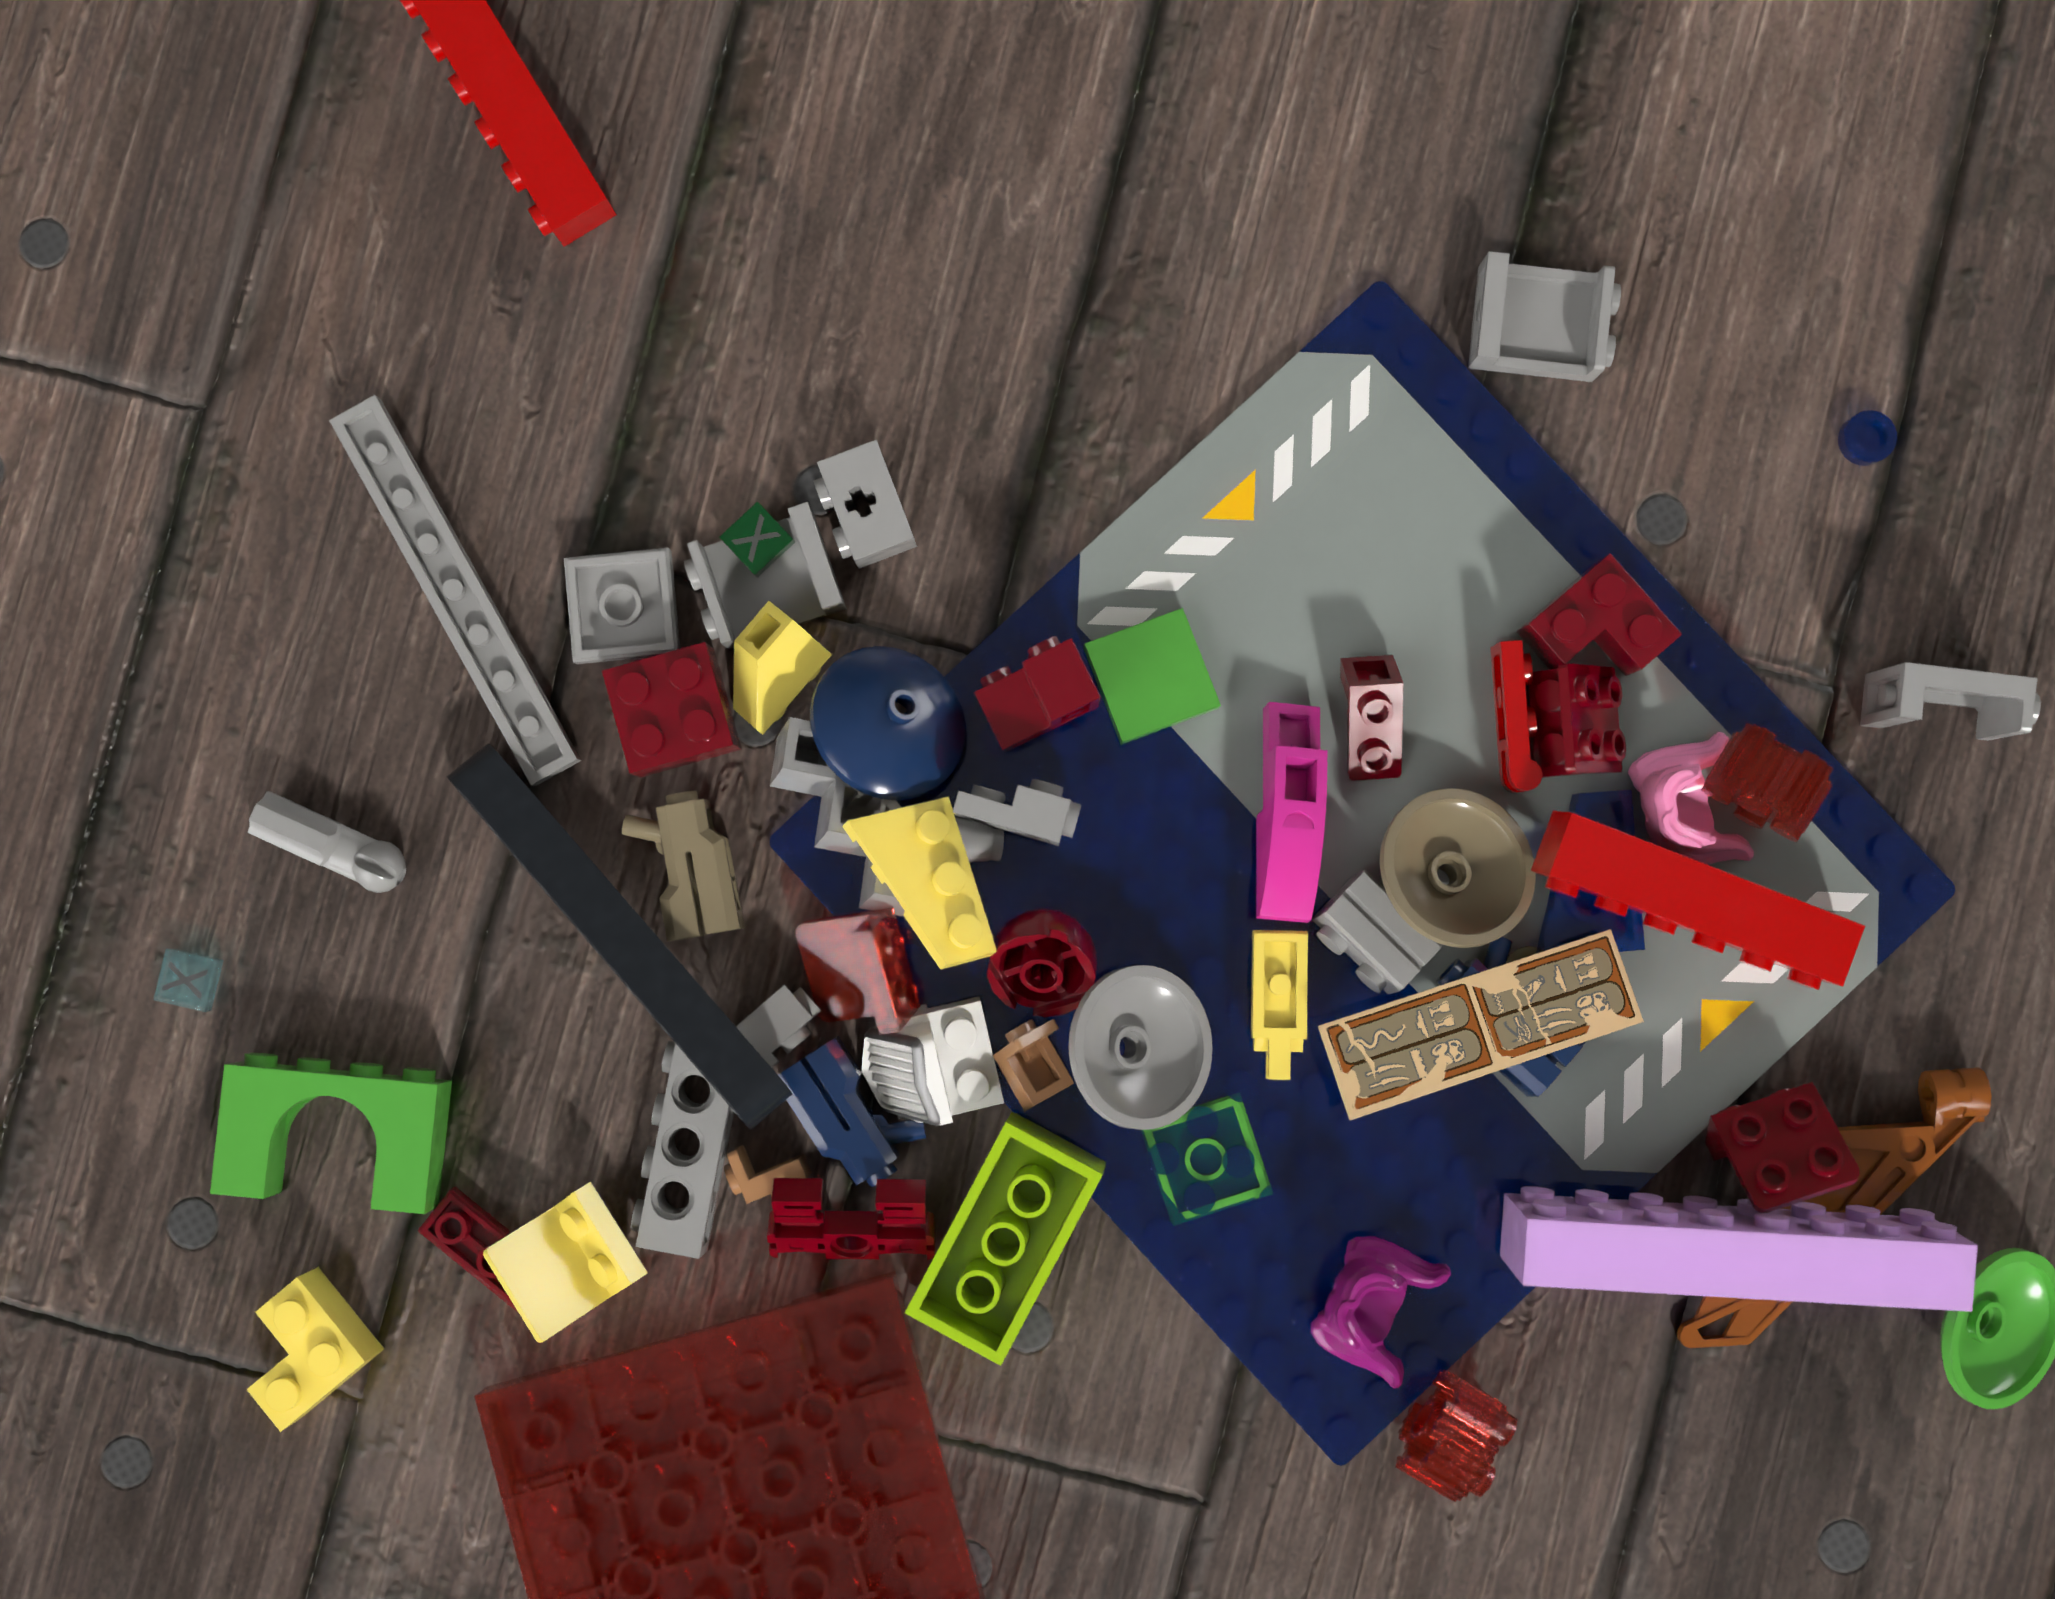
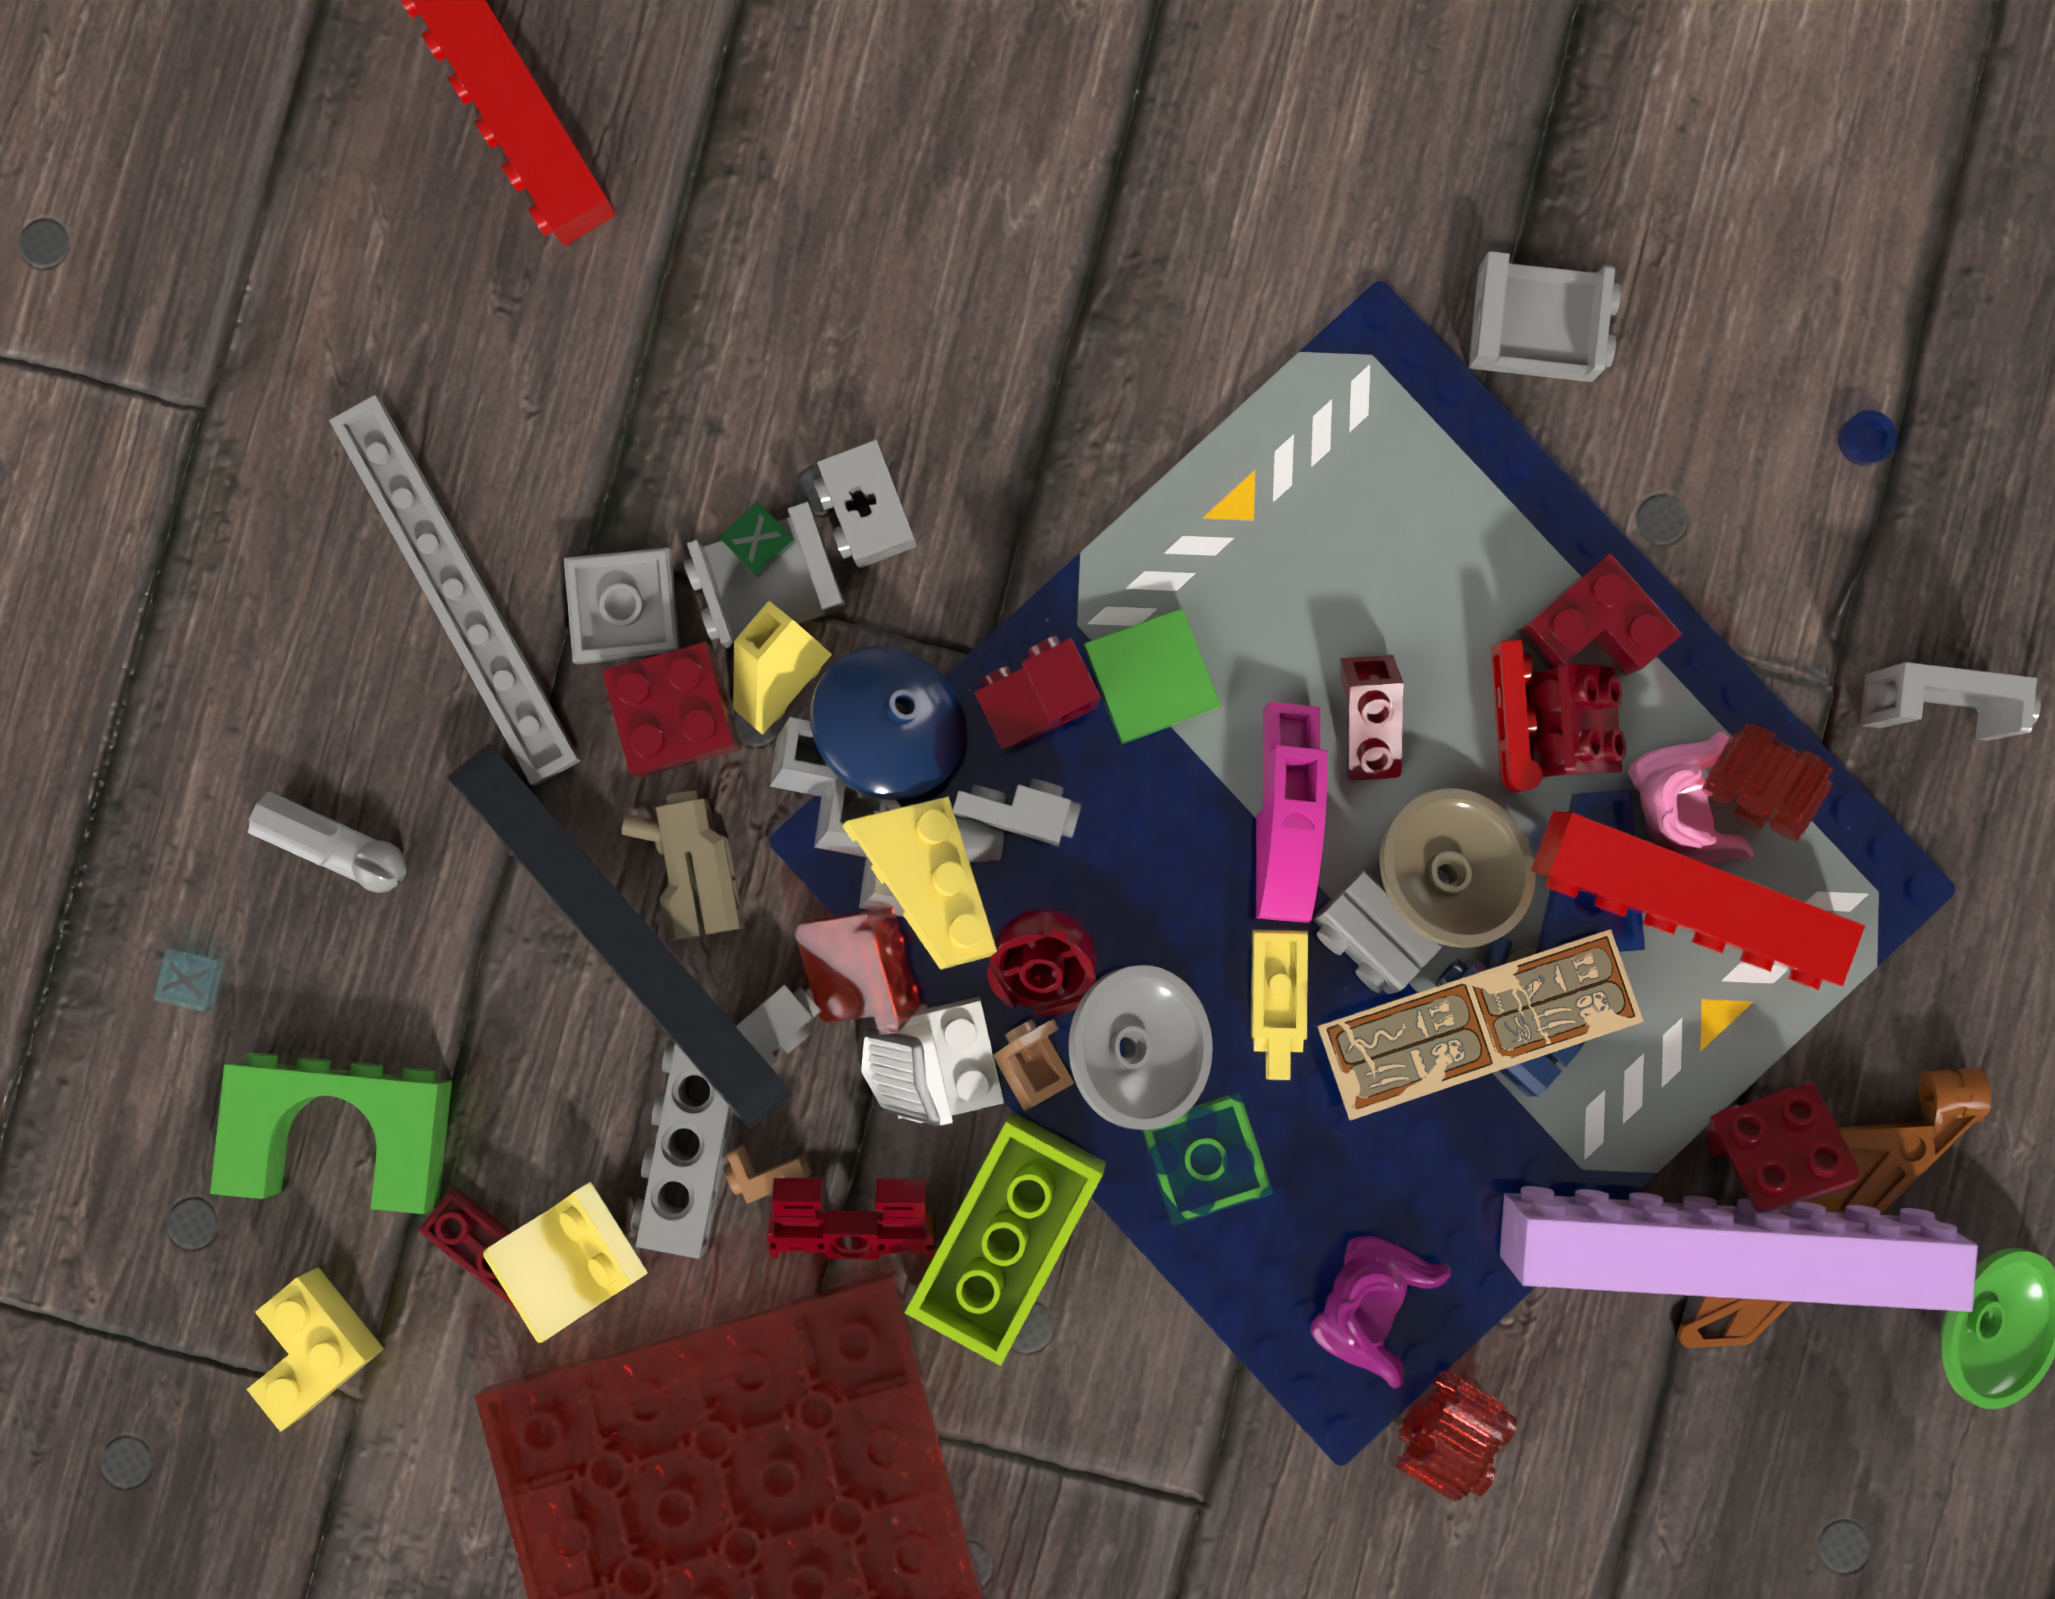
(840, 1118): dark blue piece -> none

